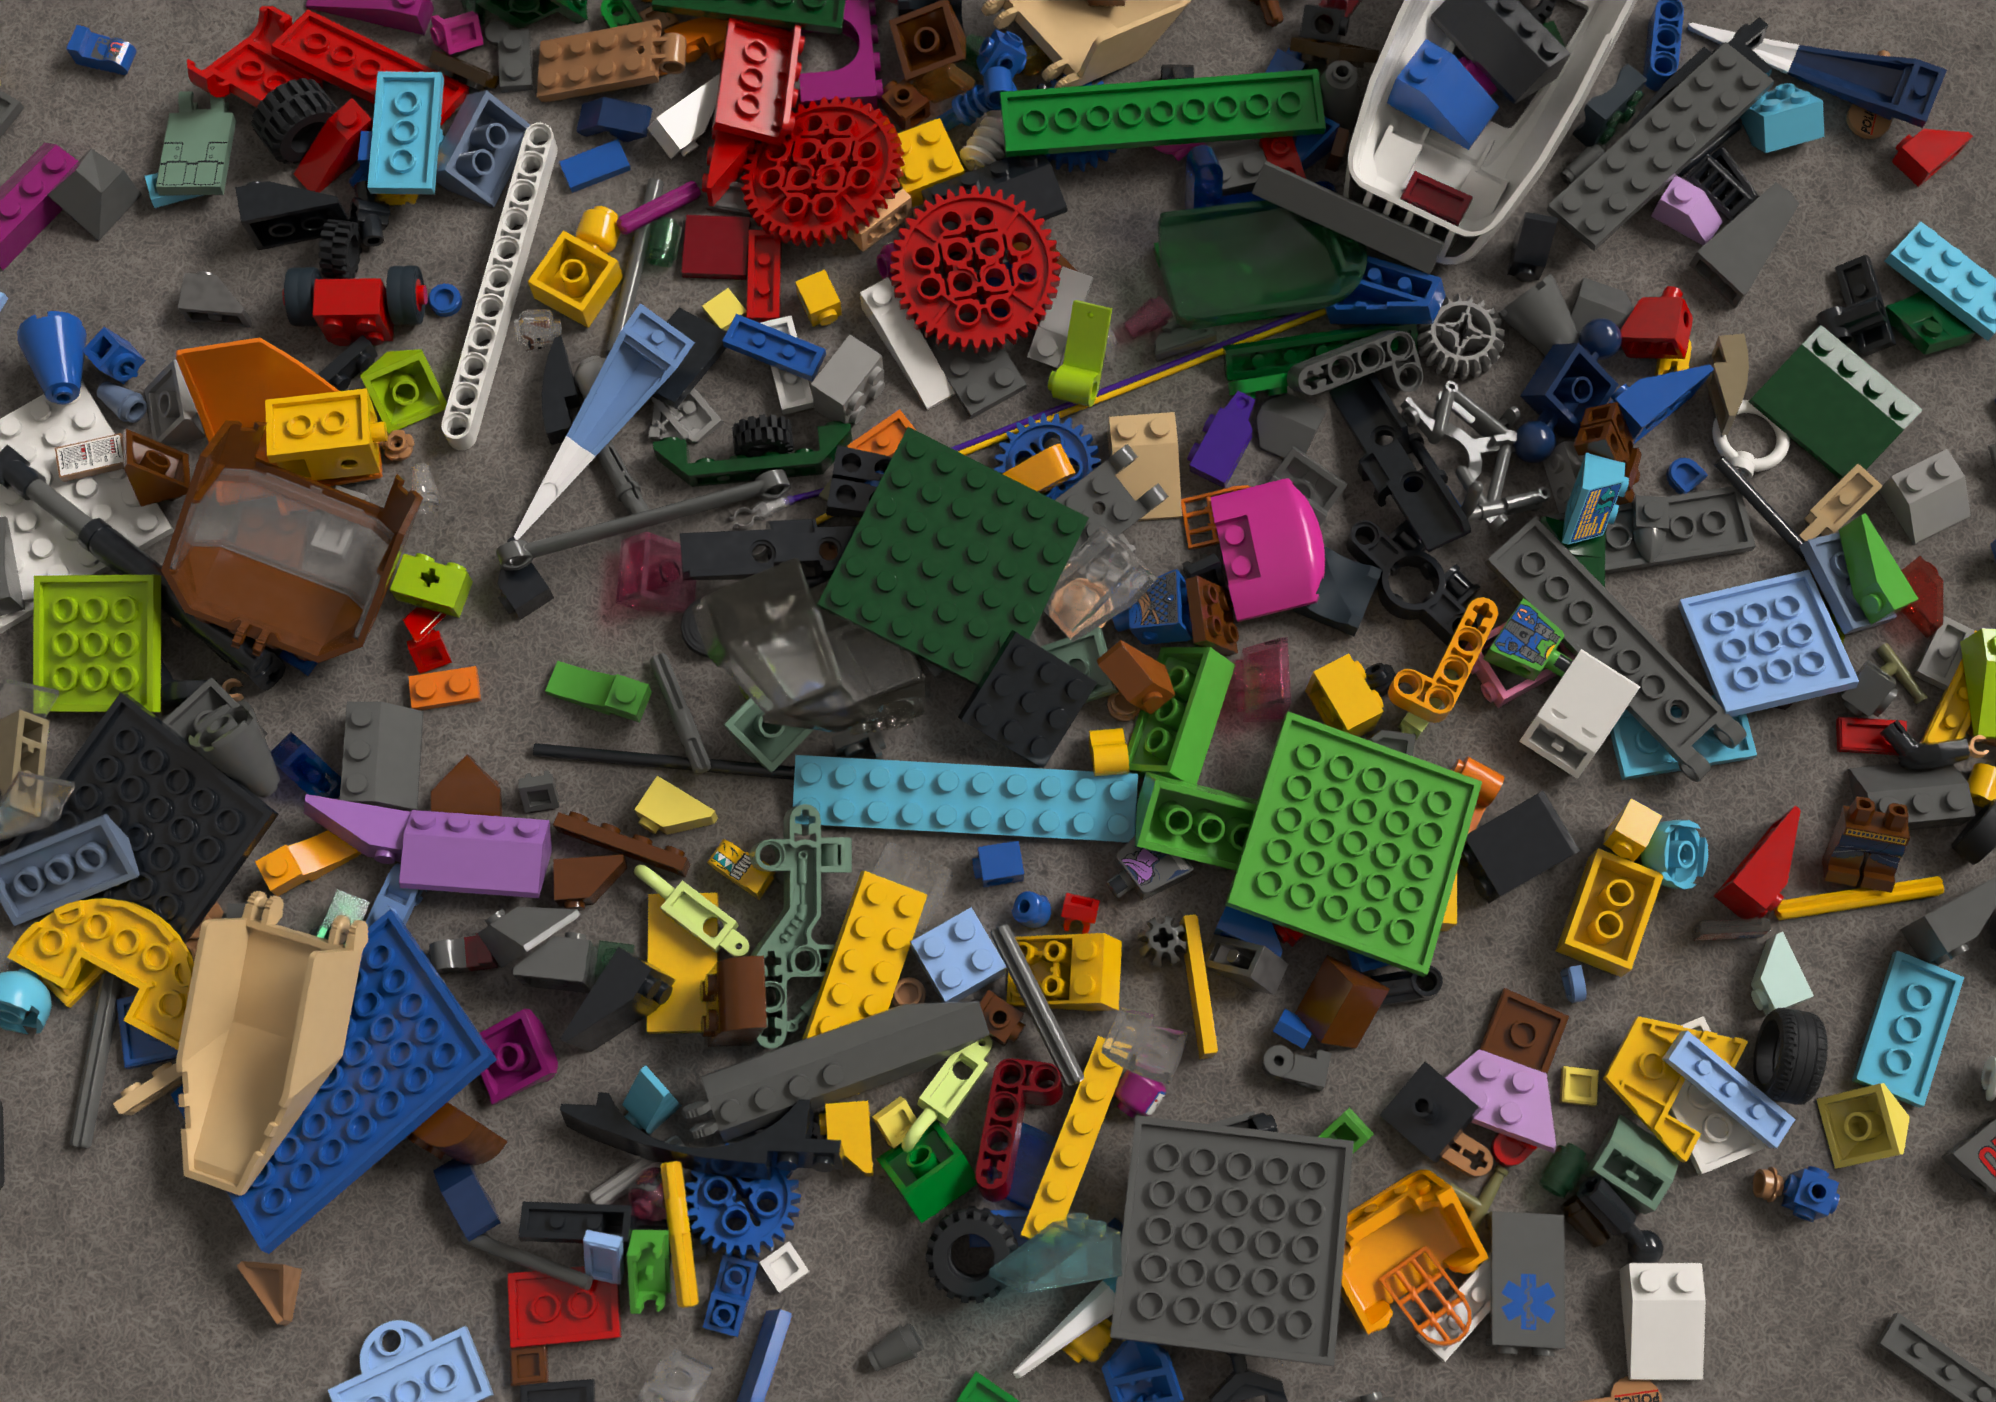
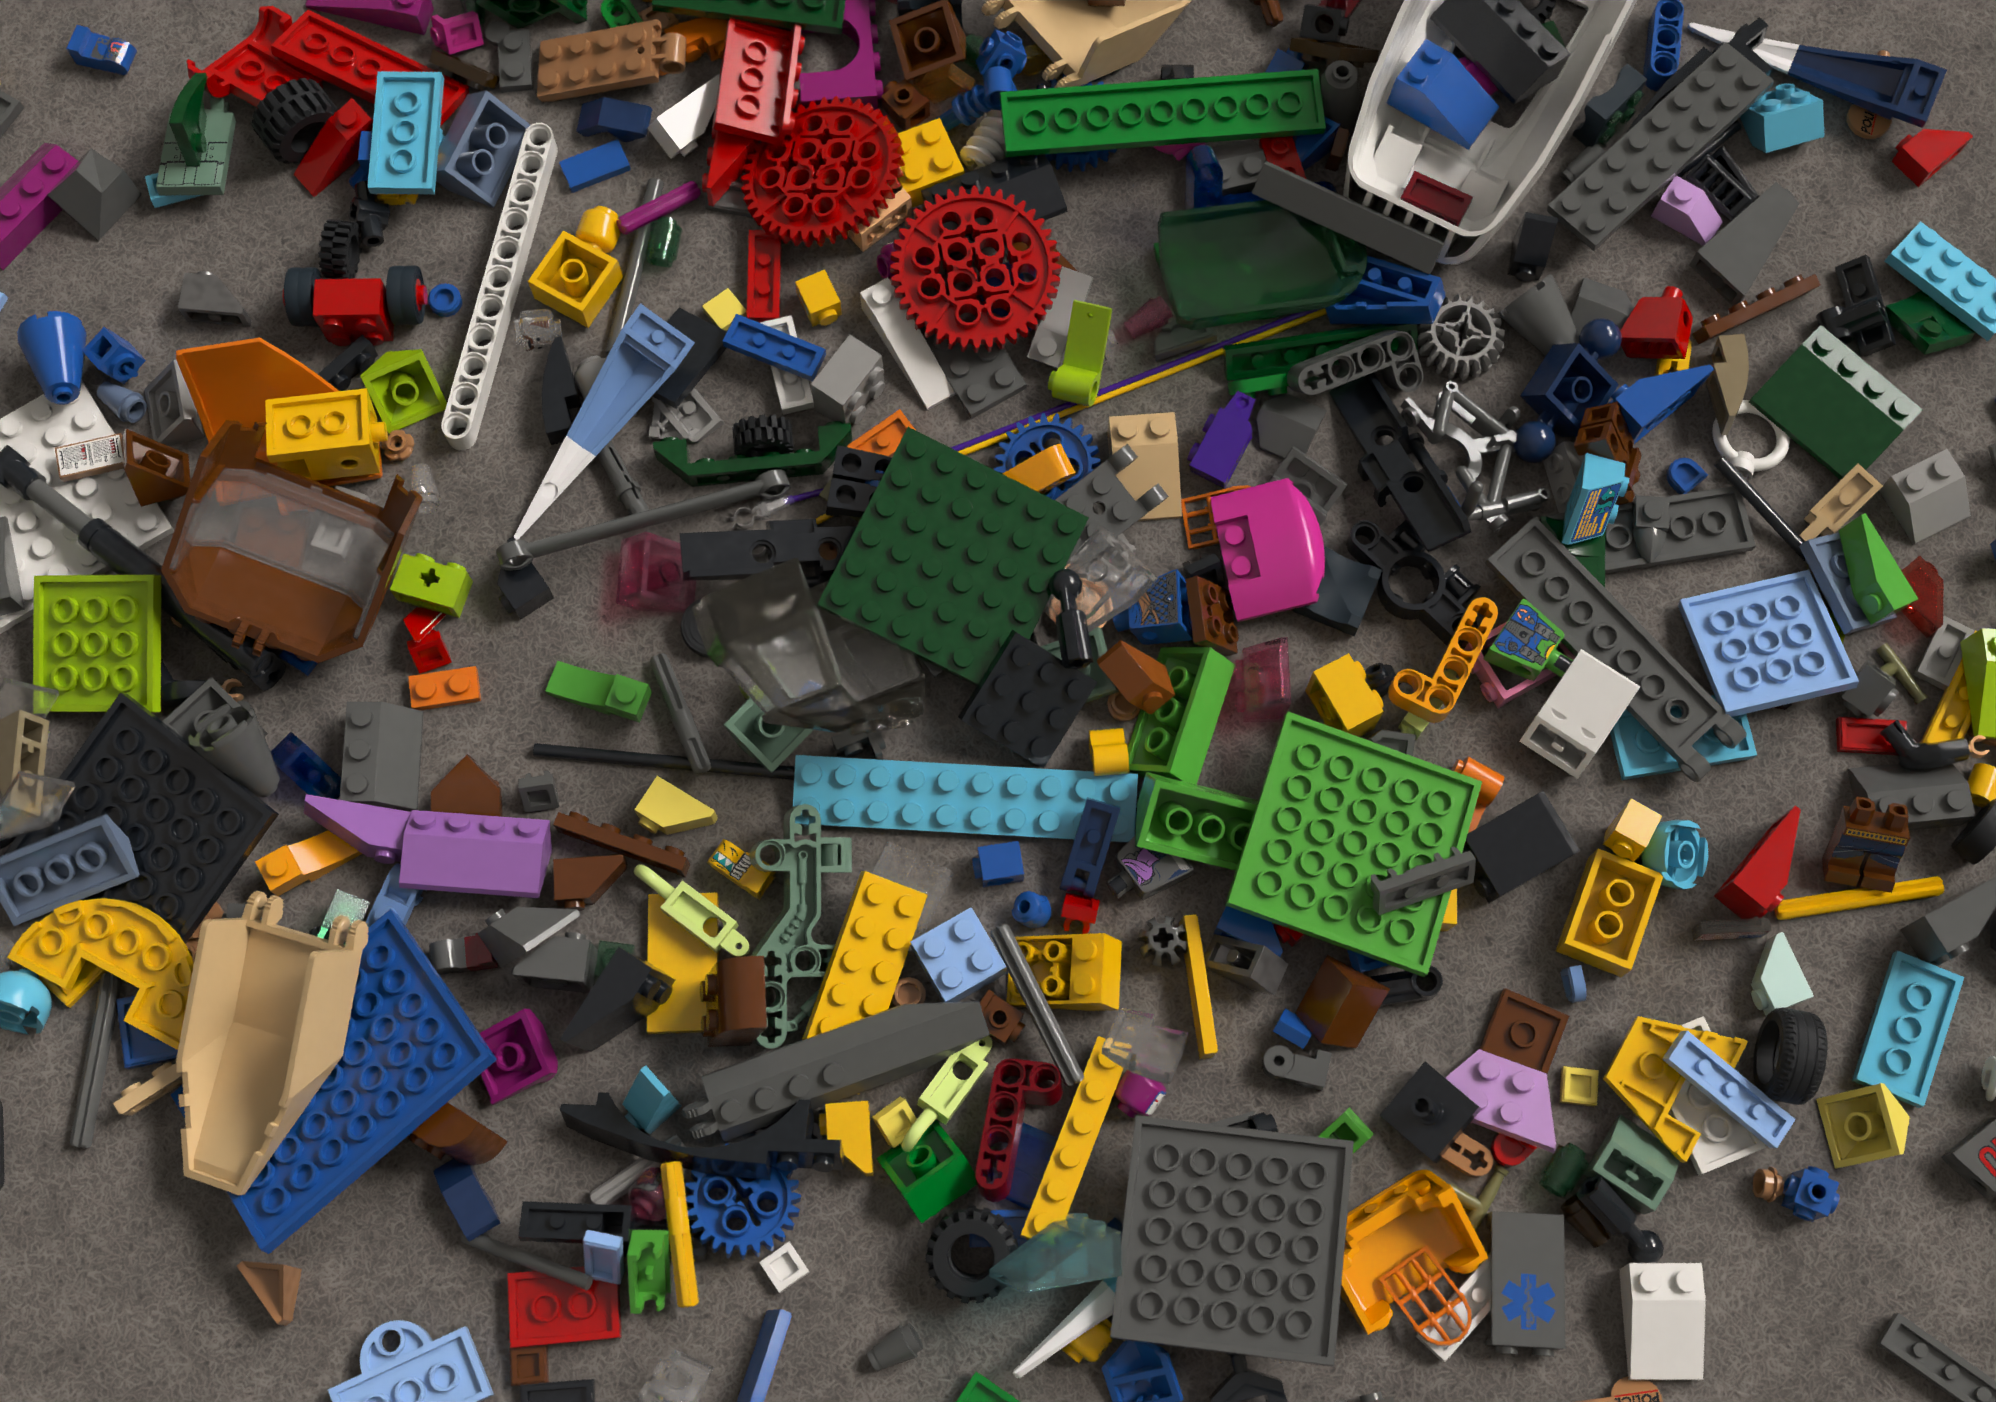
(189, 120): none -> dark green plate
(284, 214): black slope -> none
(716, 247): dark red tile -> none
(731, 1295): blue slope -> none
(1071, 622): none -> black piece
(1090, 846): none -> dark blue plate
(1423, 881): none -> dark grey plate
(1766, 302): none -> reddish brown plate

